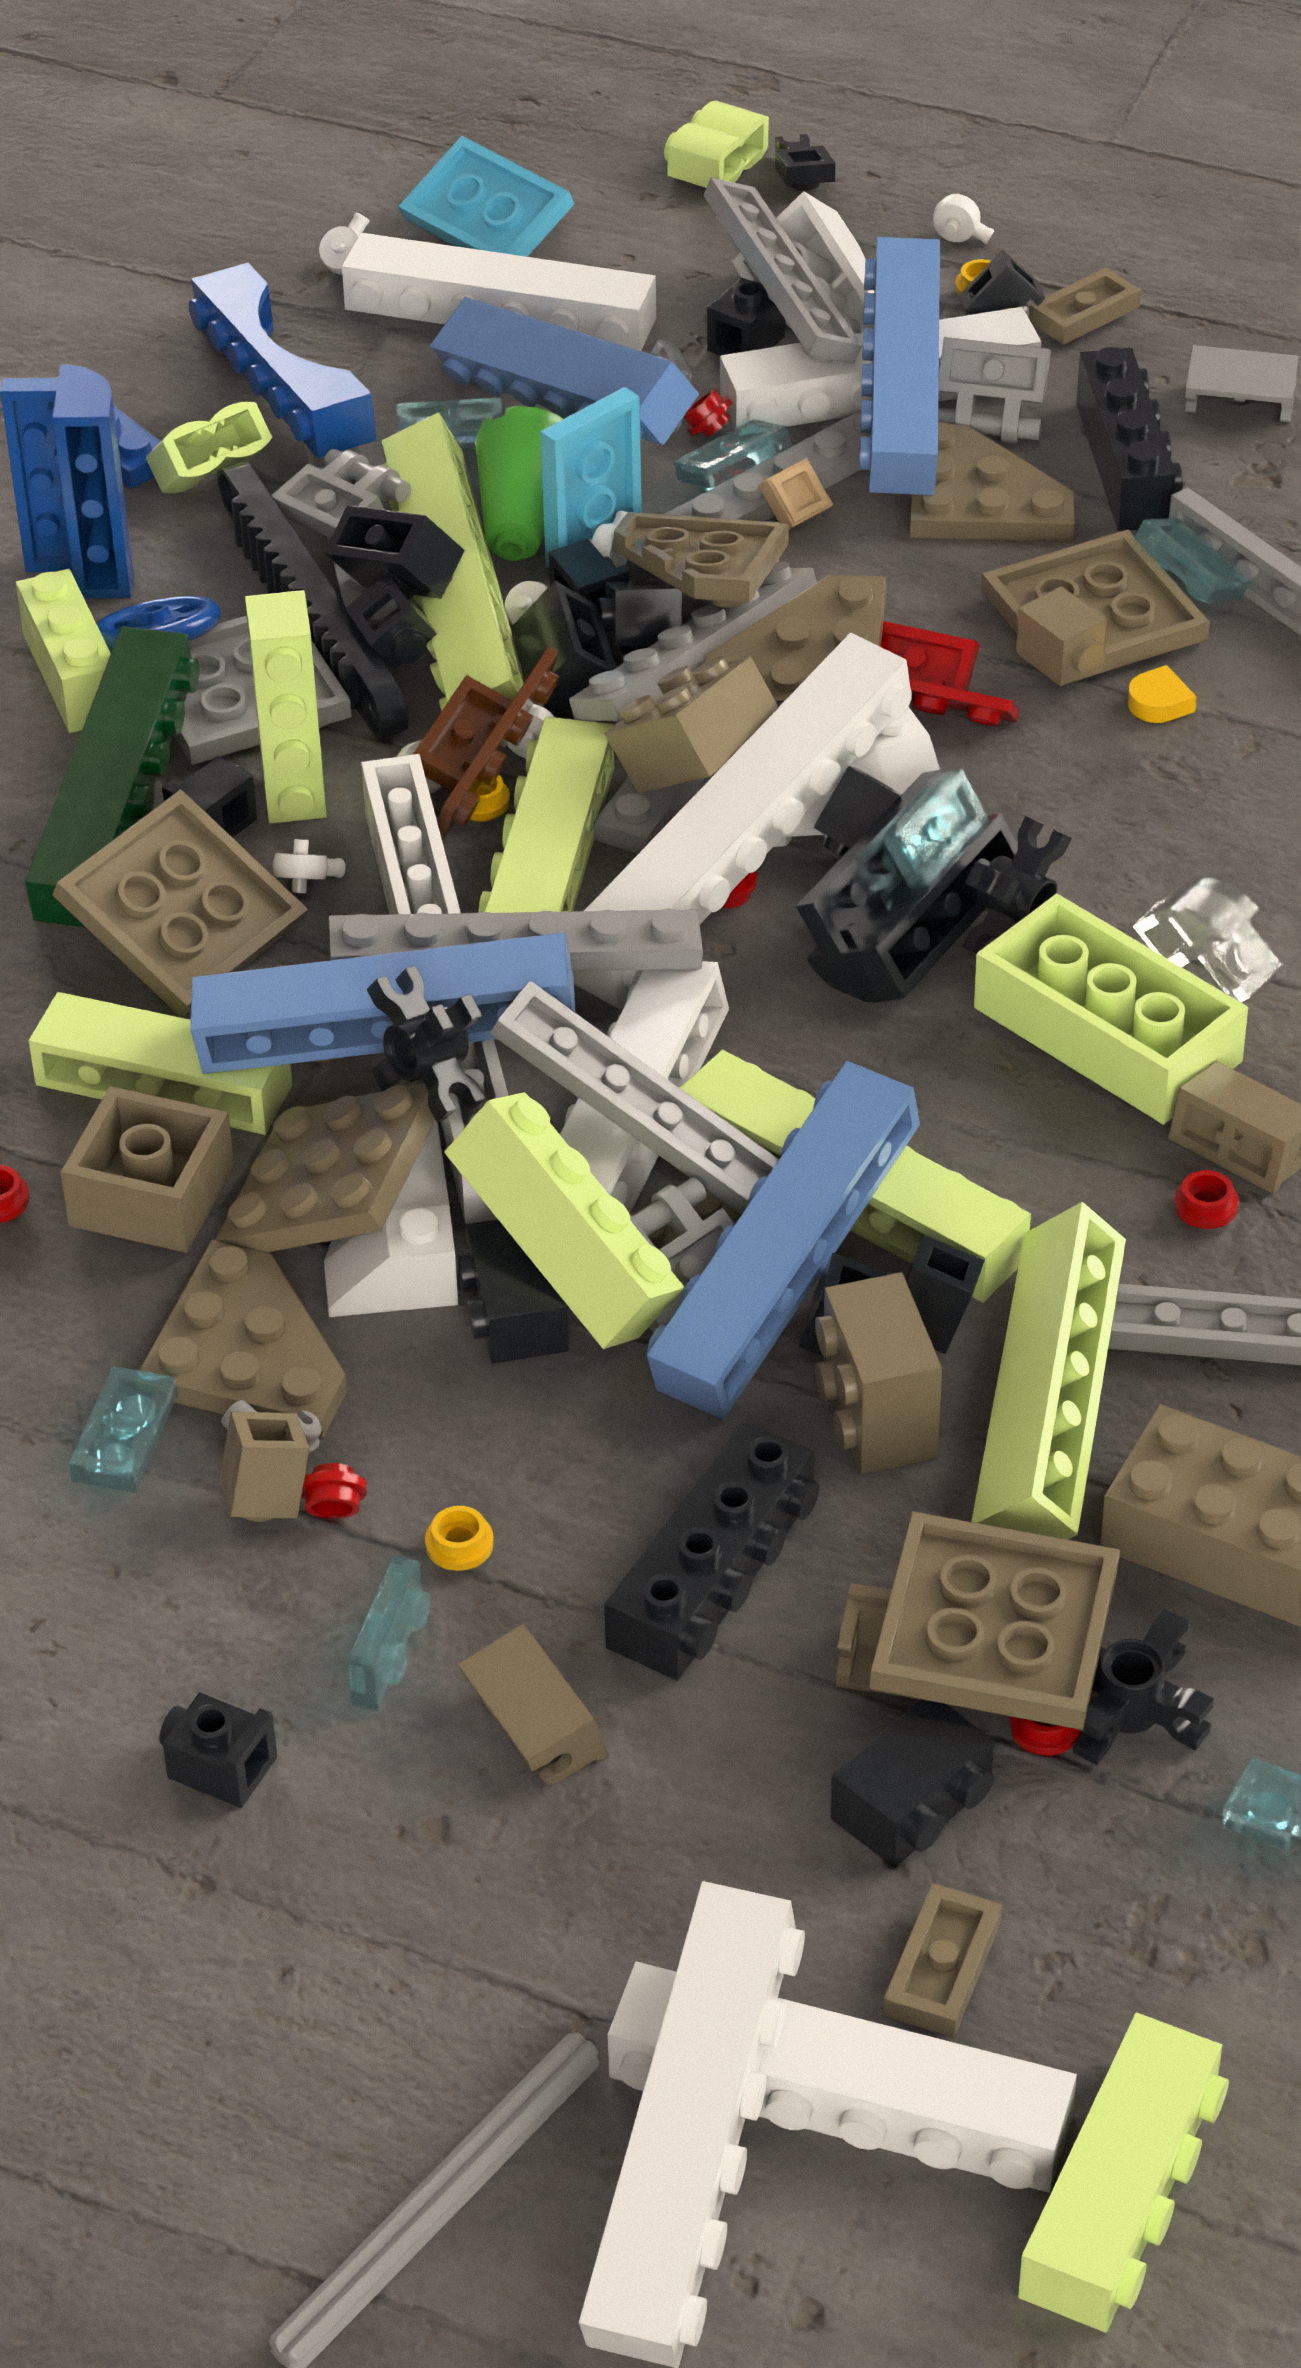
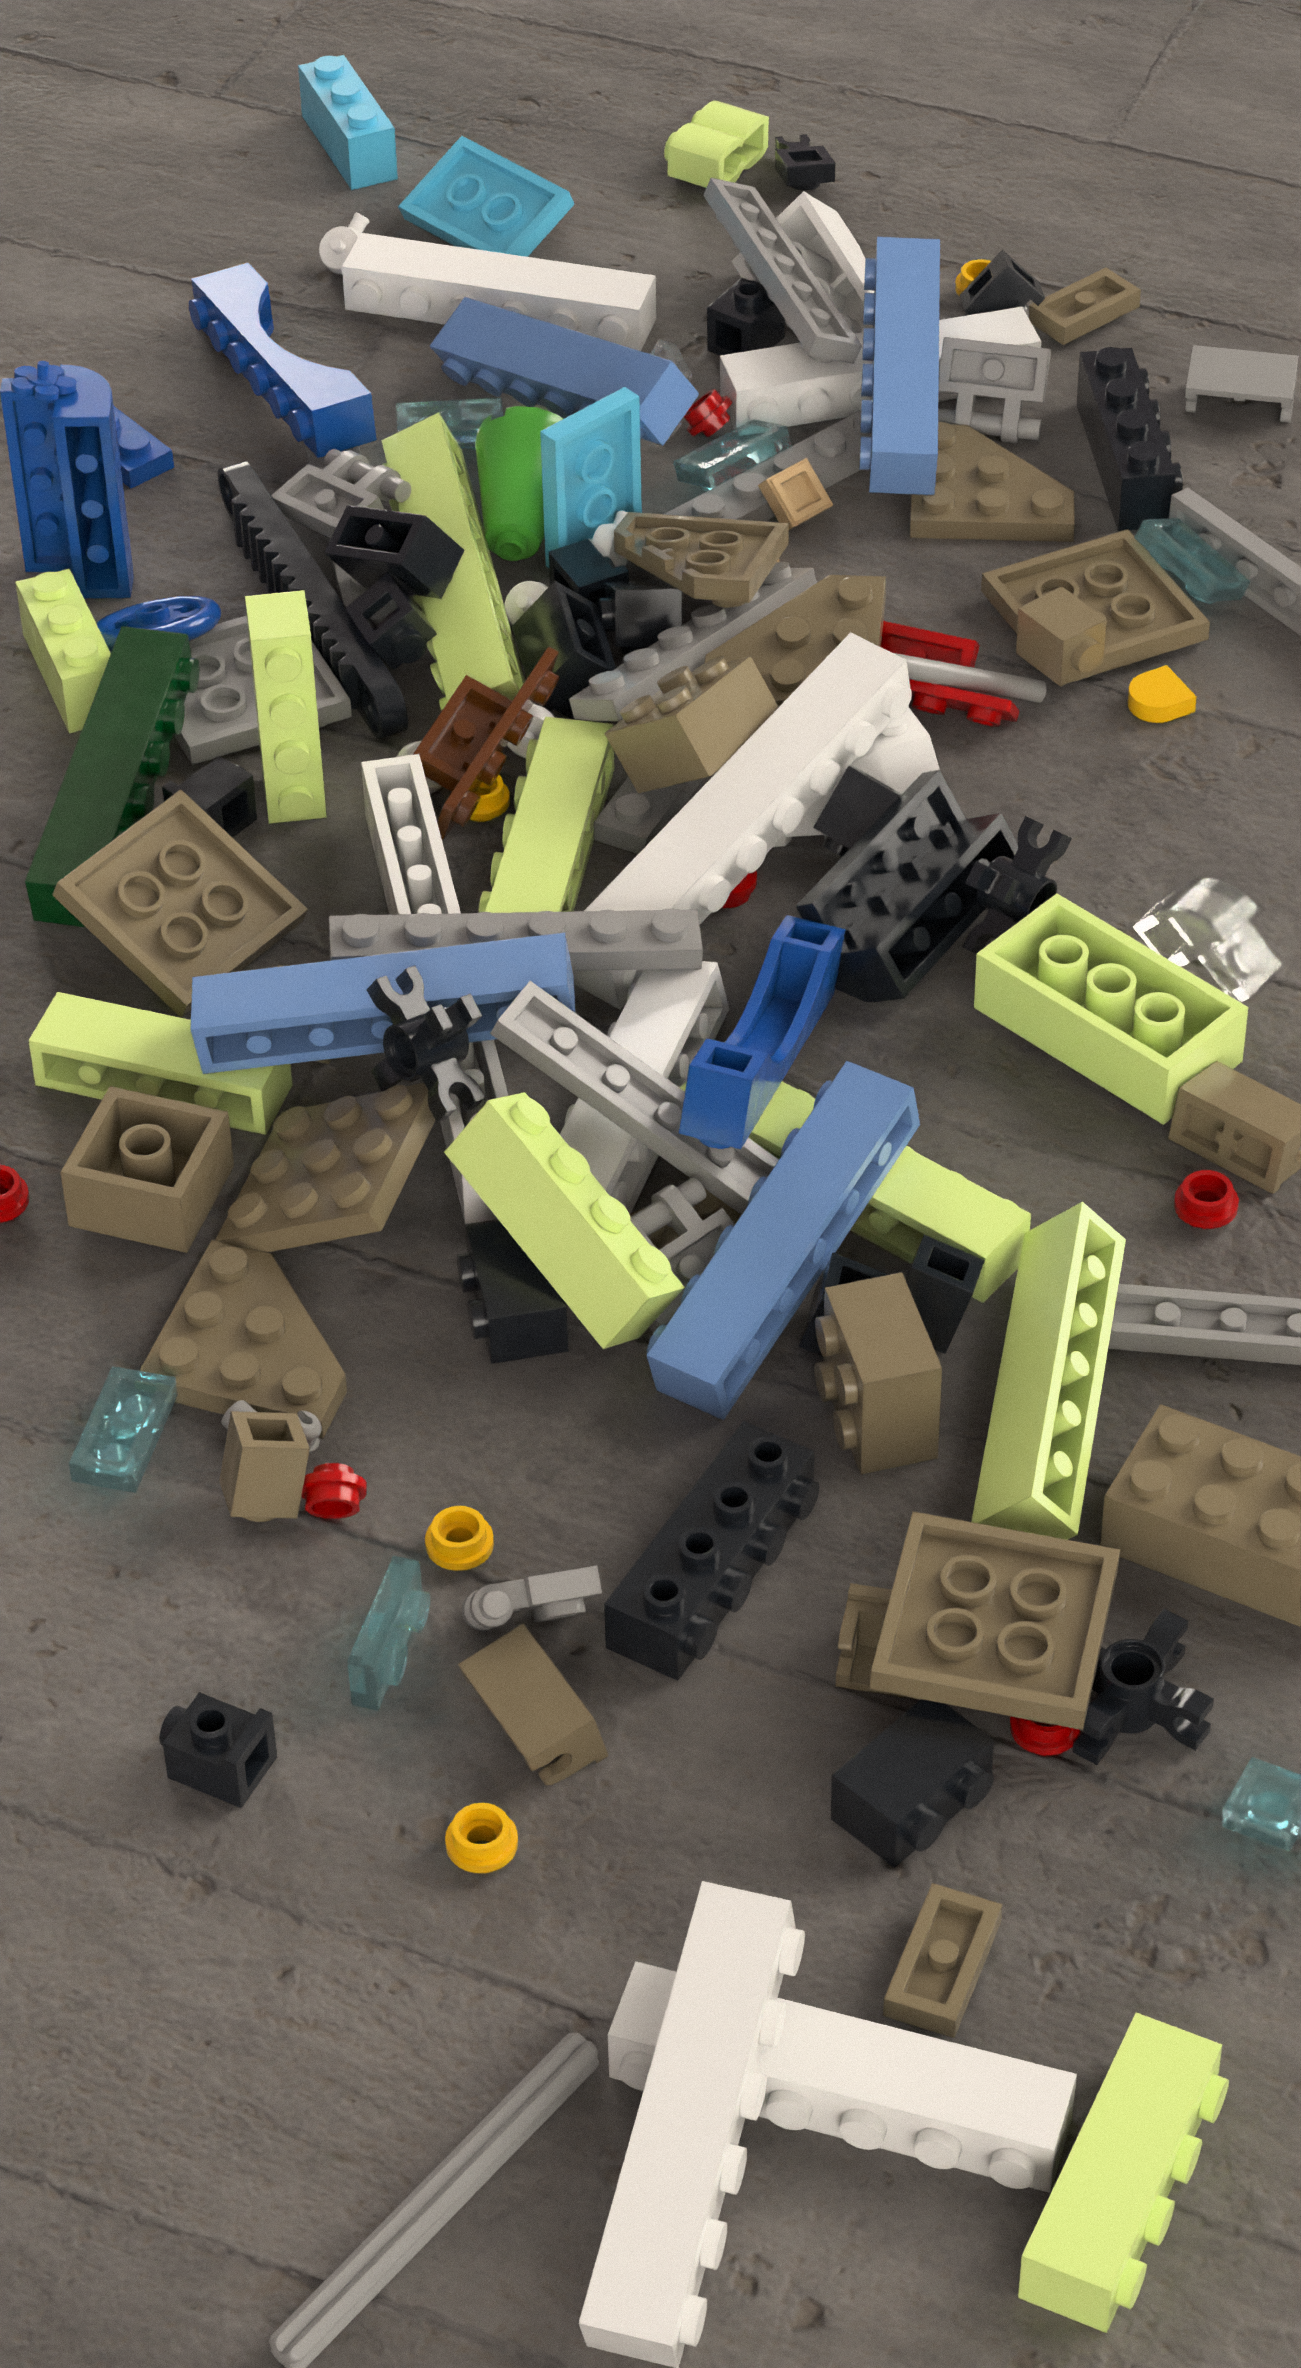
(45, 382): none -> blue plant
(203, 447): yellowish green brick -> none
(305, 866): white piece -> none
(348, 122): none -> medium azure brick
(410, 1259): white wedge -> none
(476, 1824): none -> yellow plate
(547, 1595): none -> light grey plate
(738, 1077): none -> blue arch
(935, 828): clear light blue plate -> none
(958, 219): white piece -> none
(975, 679): none -> light grey bar

